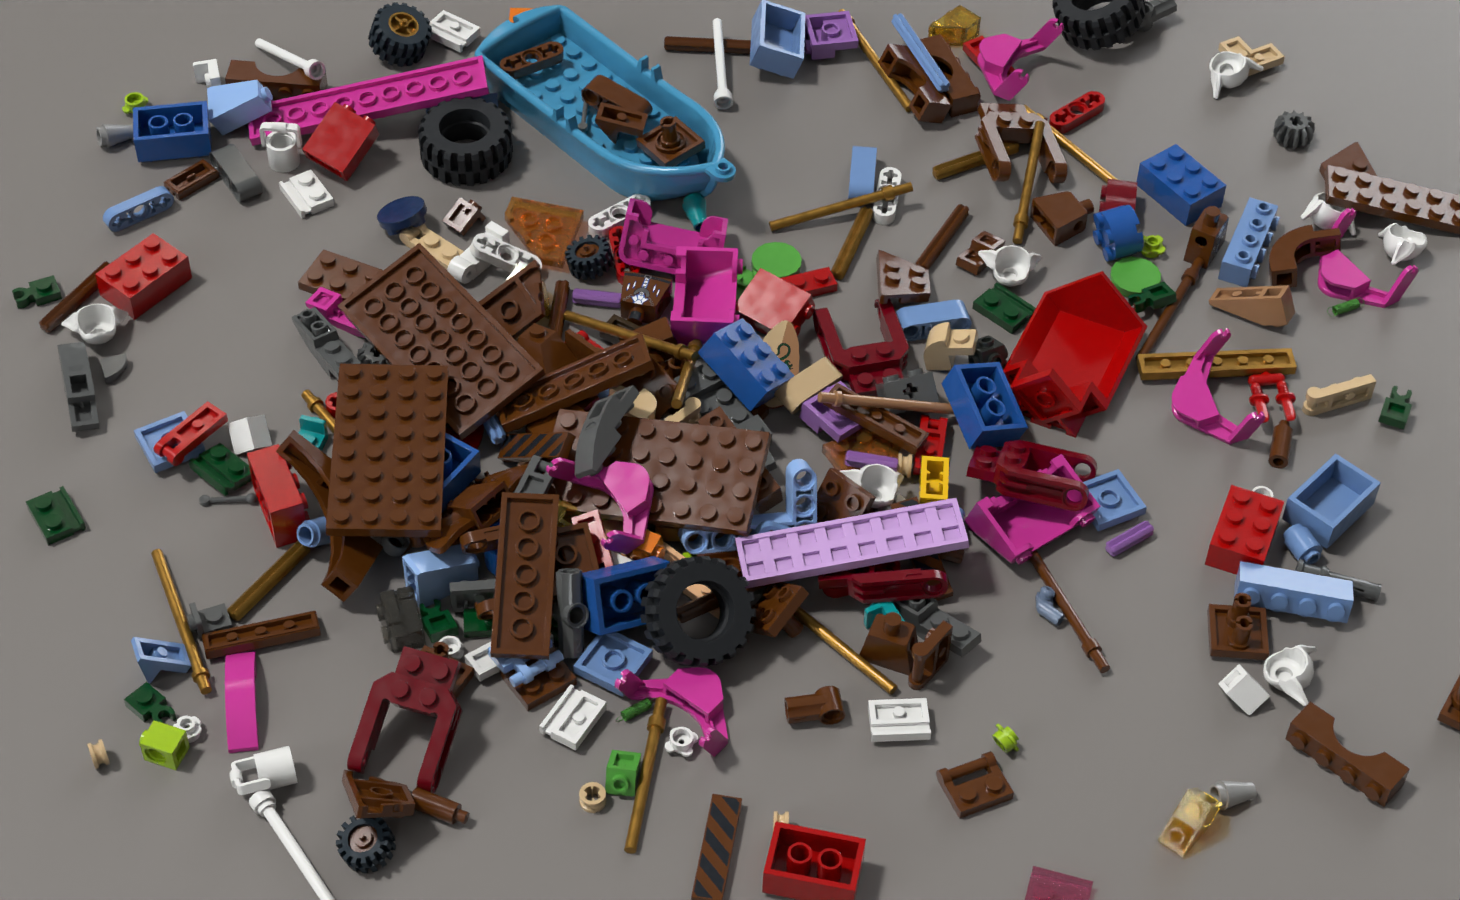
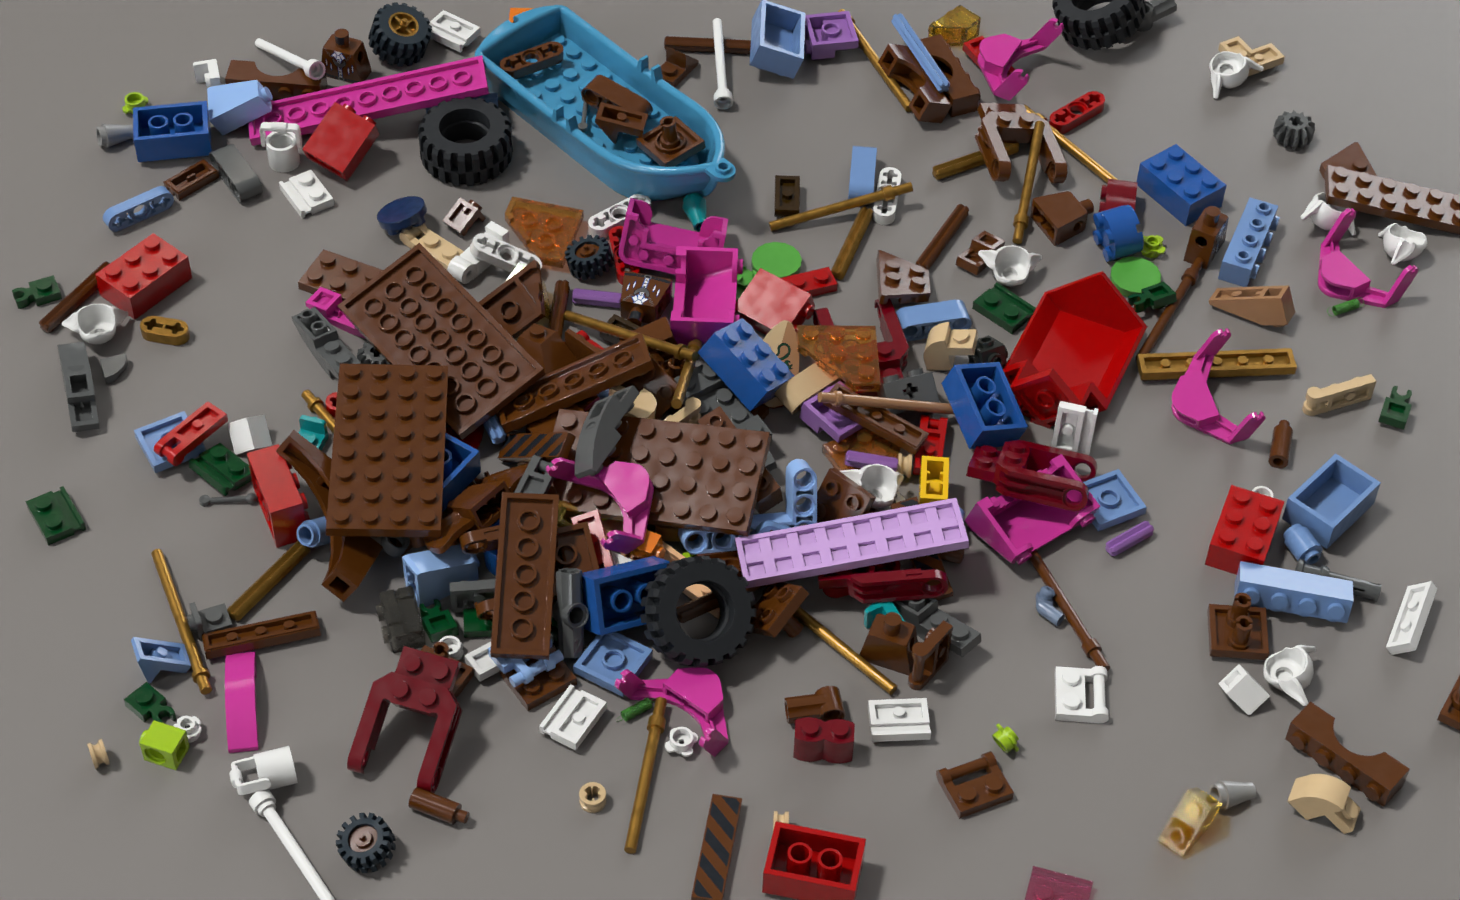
(164, 330): none -> pearl gold beam
(345, 58): none -> reddish brown torso
(378, 797): reddish brown wing -> none
(622, 773): bright green bracket -> none
(677, 66): none -> reddish brown slope
(787, 195): none -> dark brown plate
(824, 740): none -> dark red brick
(843, 352): none -> clear orange plate
(1070, 694): none -> white plate
(1074, 428): none -> white plate
(1260, 400): red piece -> none
(1296, 247): reddish brown arch -> none
(1325, 795): none -> tan brick
(1411, 618): none -> white plate

